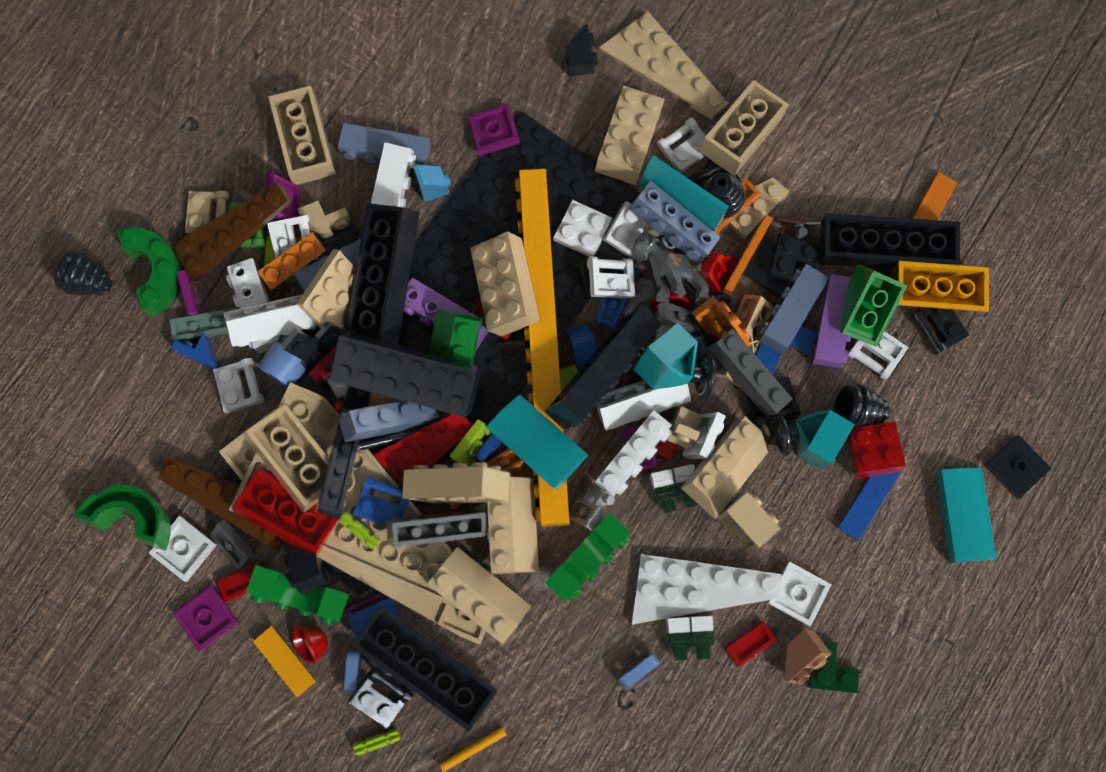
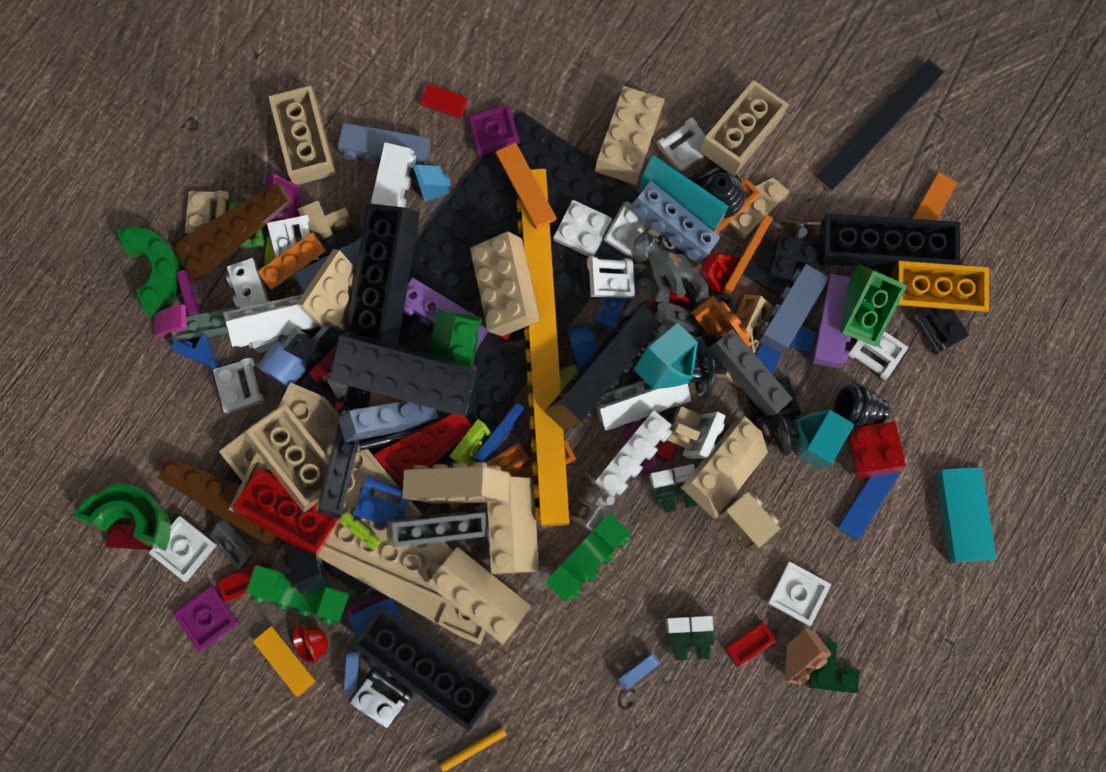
(81, 275): black piece -> none
(122, 538): none -> dark red plate
(170, 320): none -> dark pink slope
(376, 741): lime axle -> none
(444, 101): none -> red tile
(526, 186): none -> orange tile
(537, 442): teal slope -> none
(579, 53): black slope -> none
(659, 60): tan wing -> none
(687, 587): white wing -> none
(880, 124): none -> black tile
(1018, 467): black plate -> none

